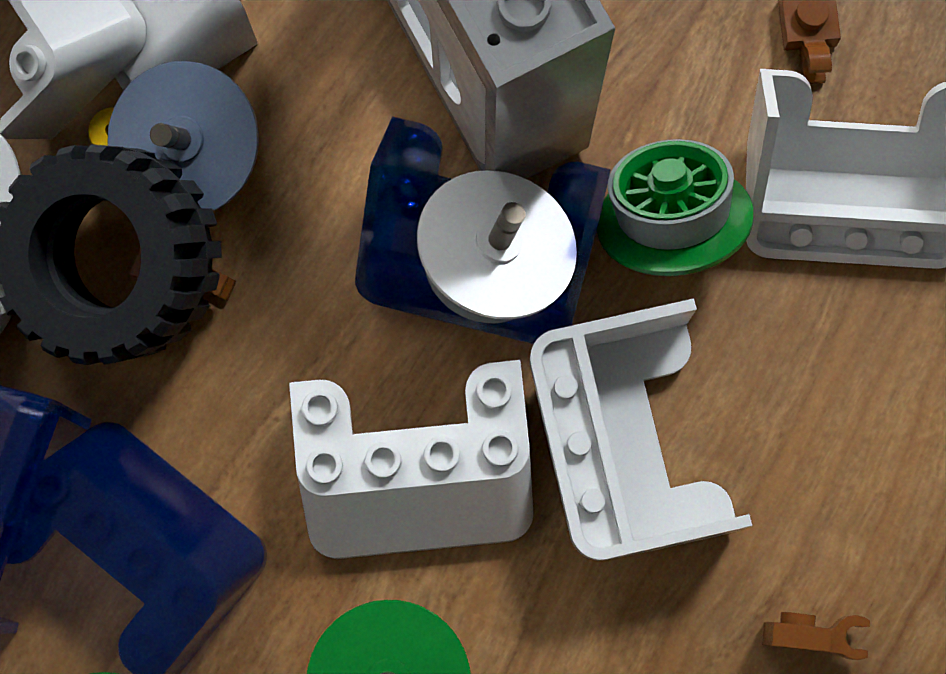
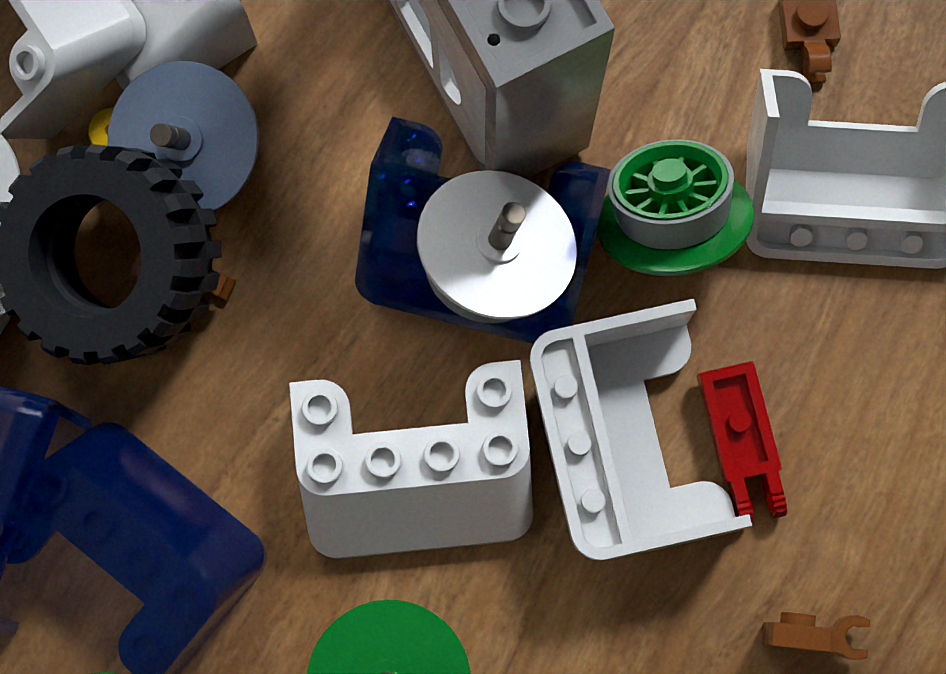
(742, 435): none -> red hinge

